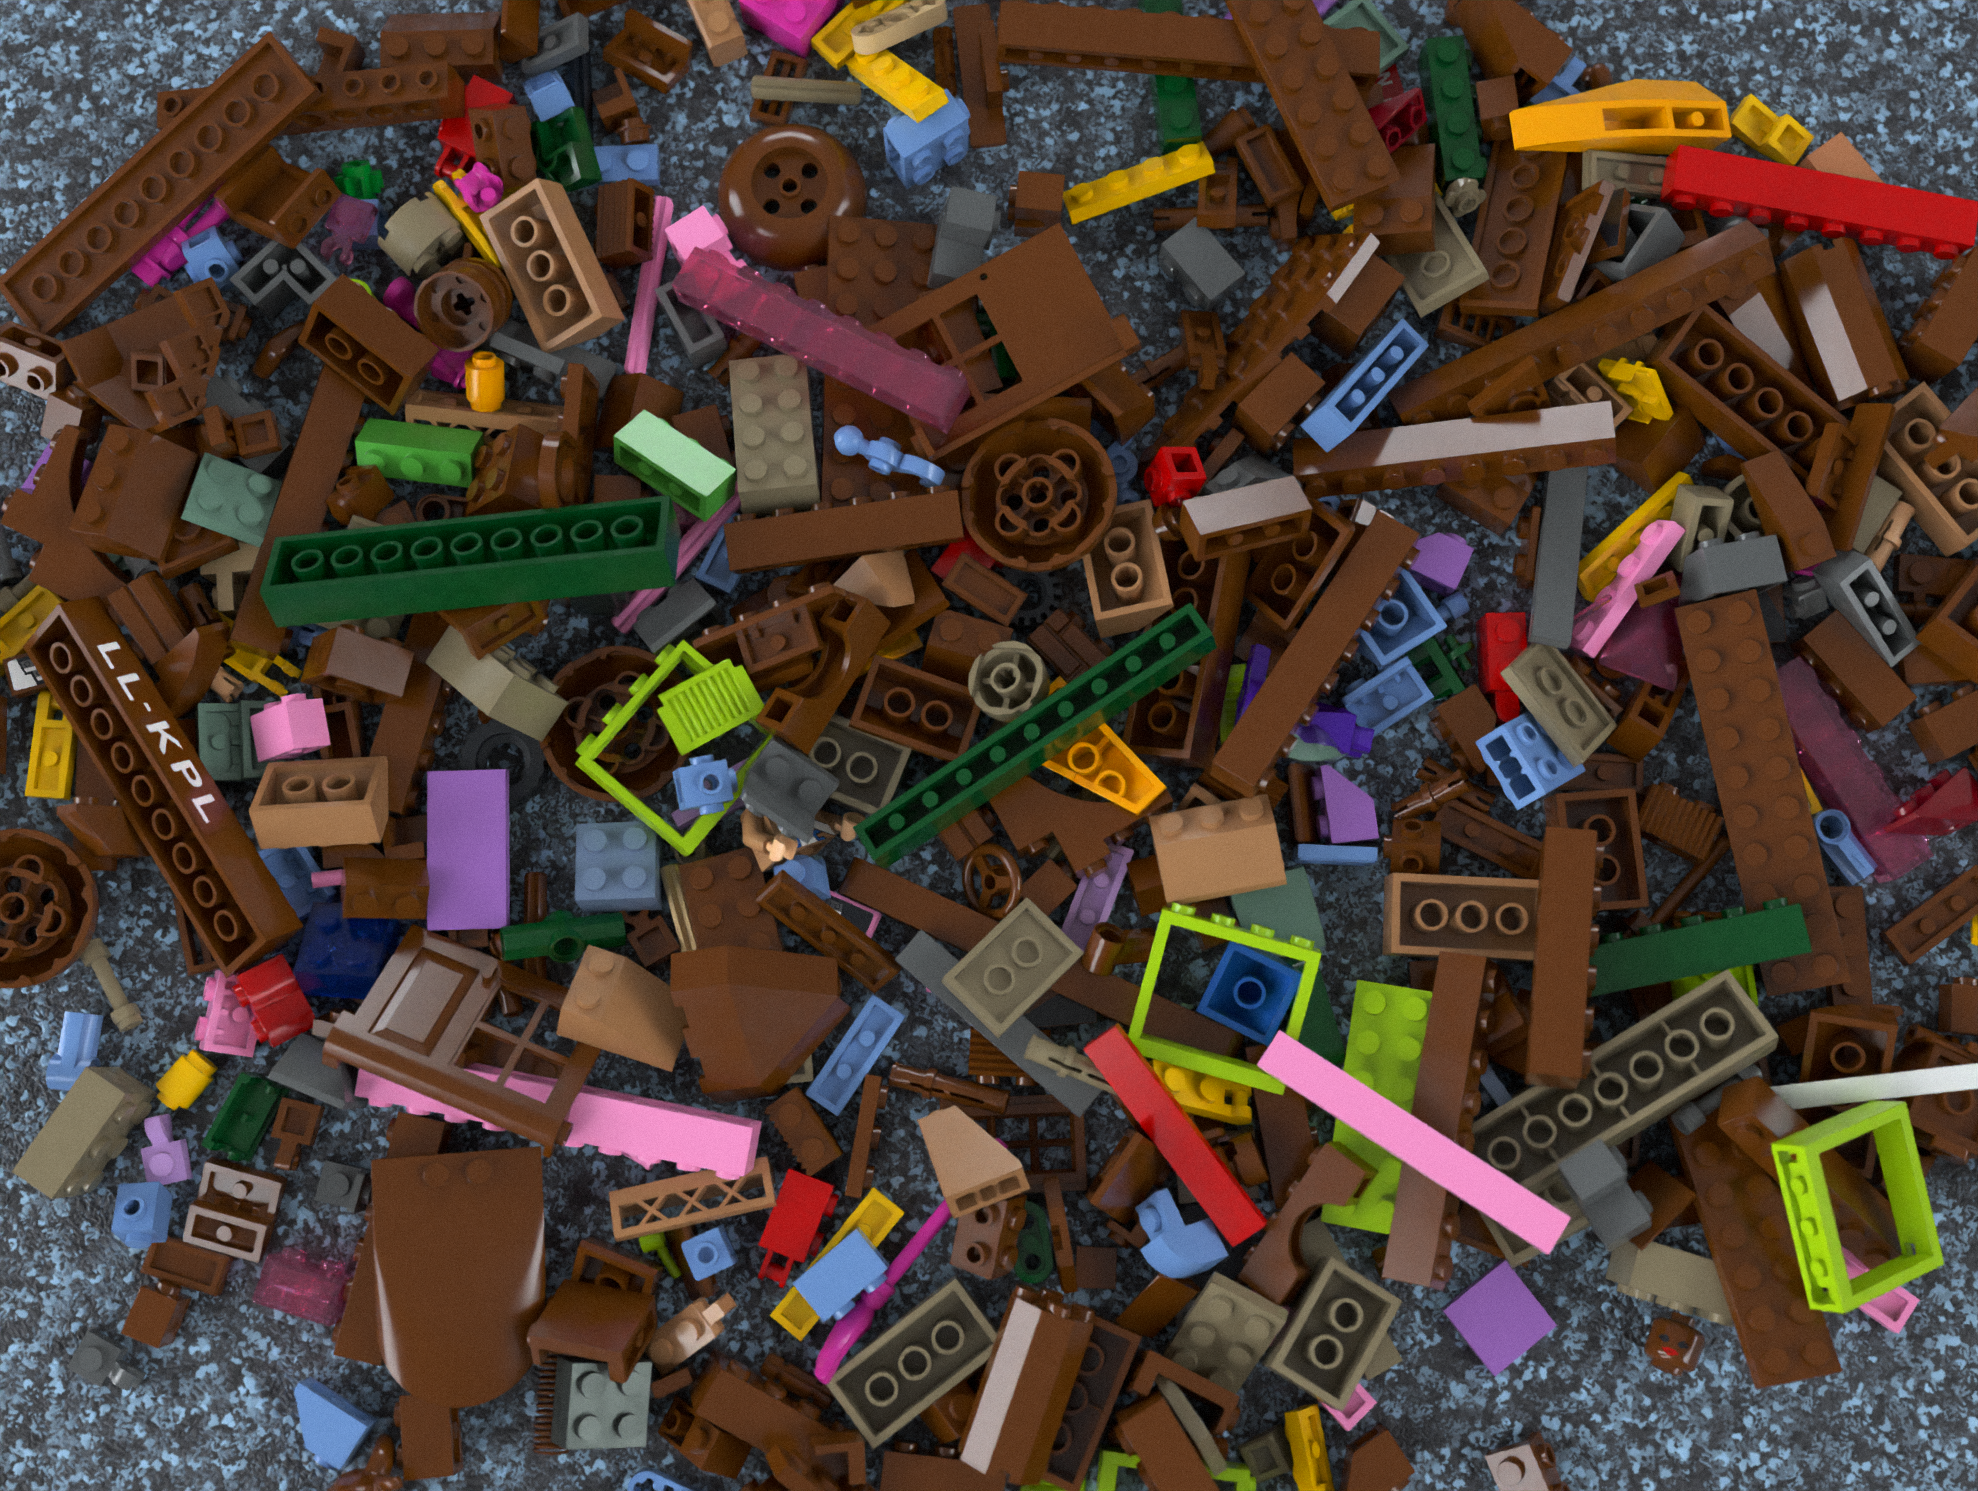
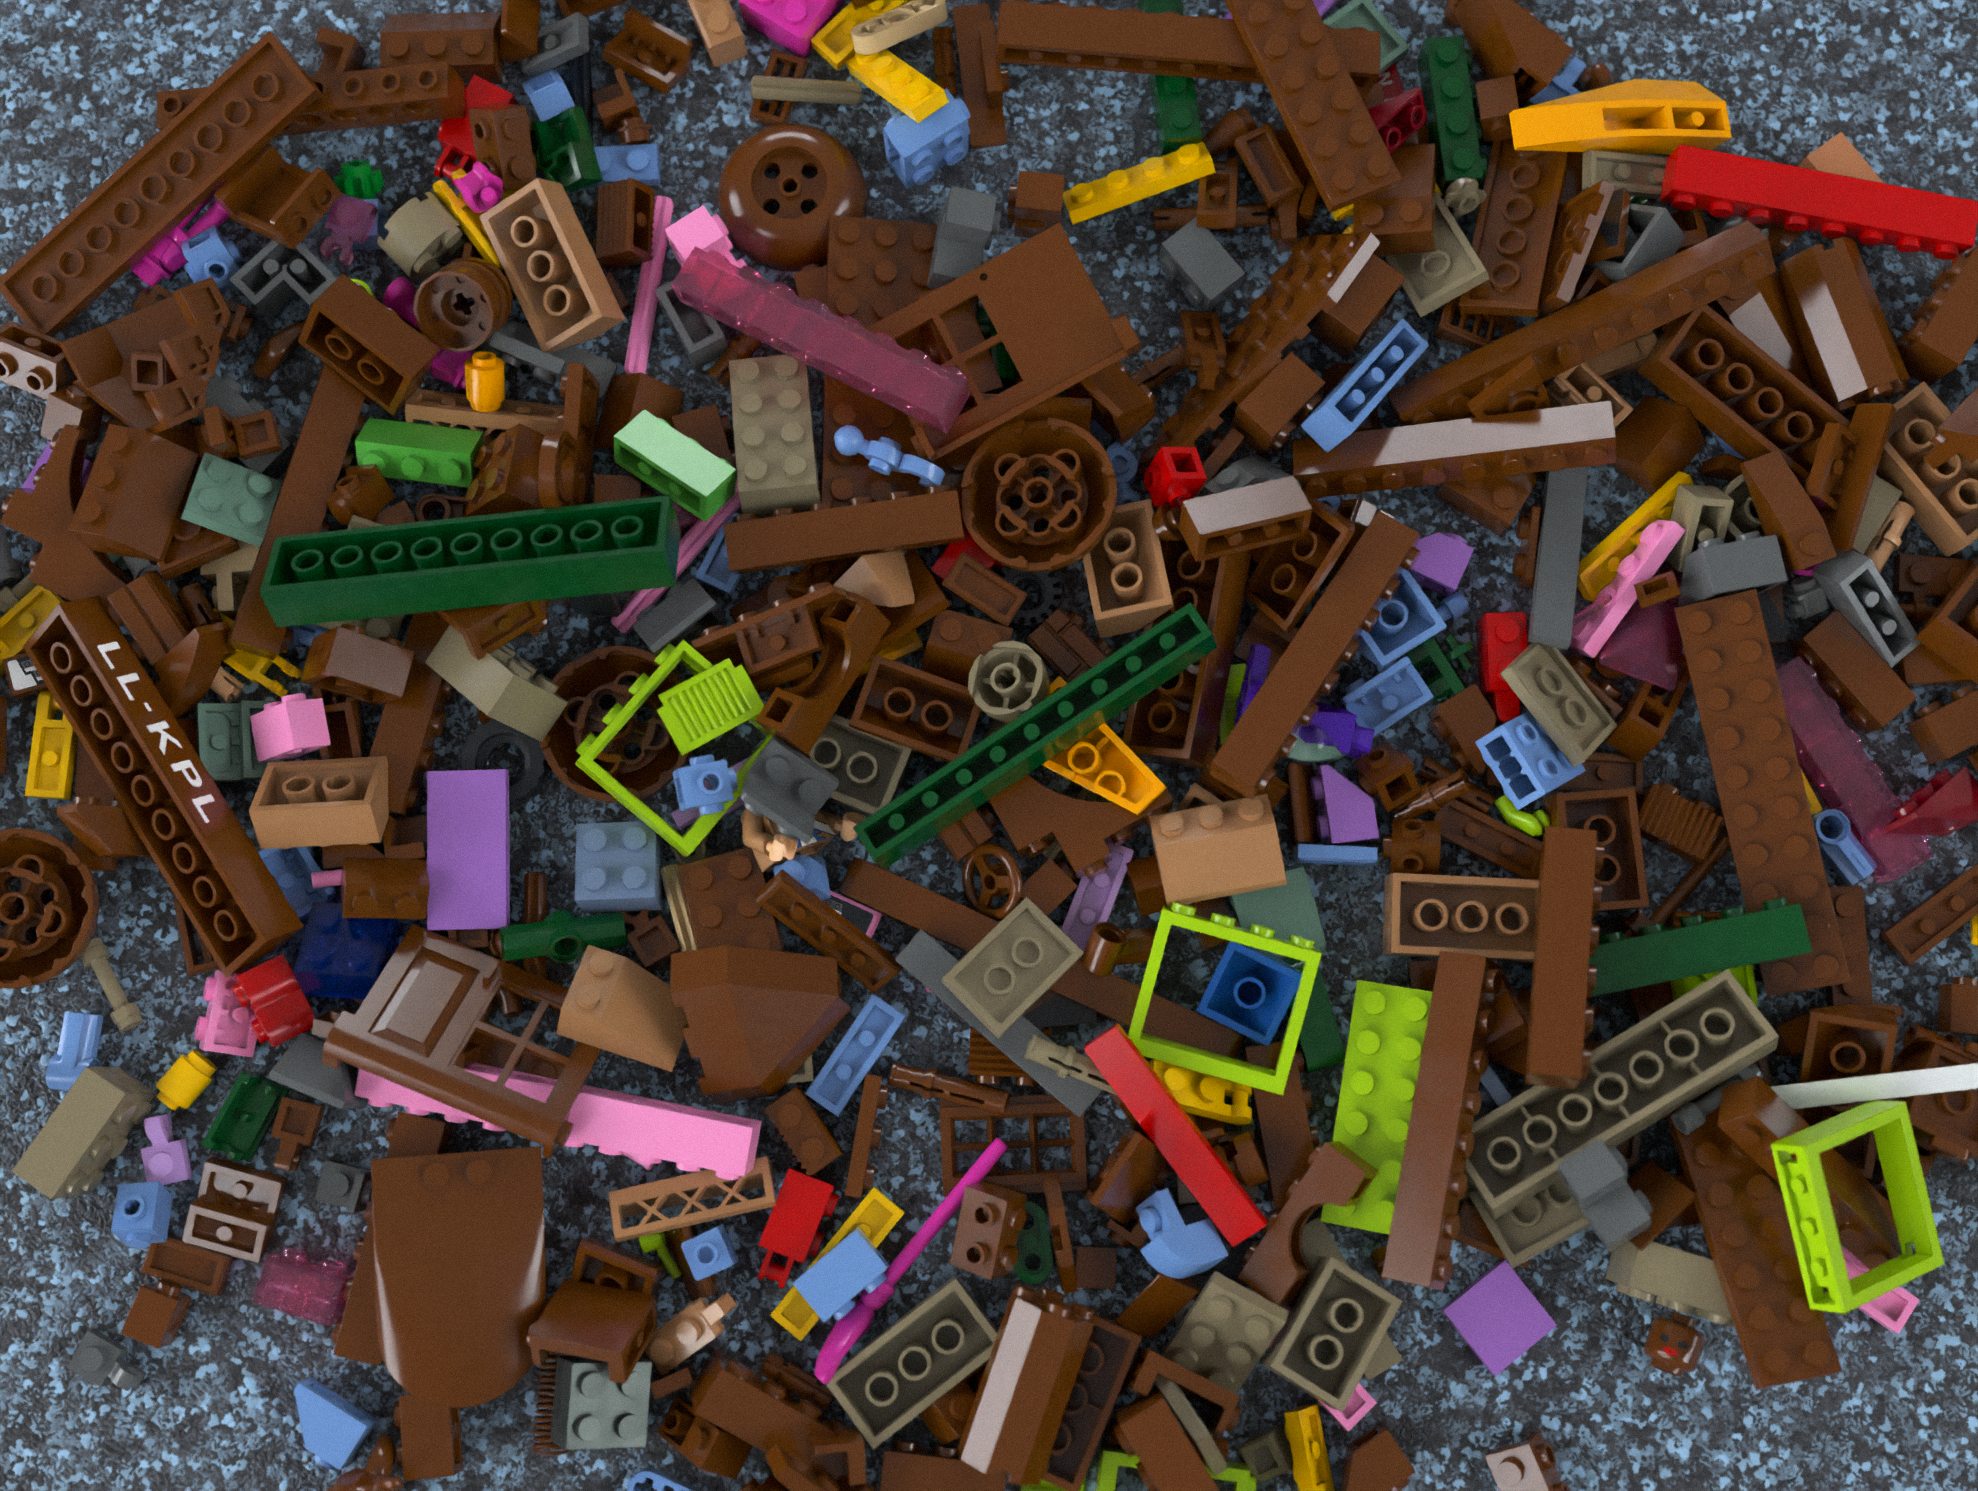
(969, 1162): medium nougat slope -> none
(1387, 776): none -> reddish brown brick
(1414, 1142): bright pink tile -> none
(1522, 821): none -> lime arm
(1638, 387): yellow piece -> none
(1767, 133): yellow slope -> none

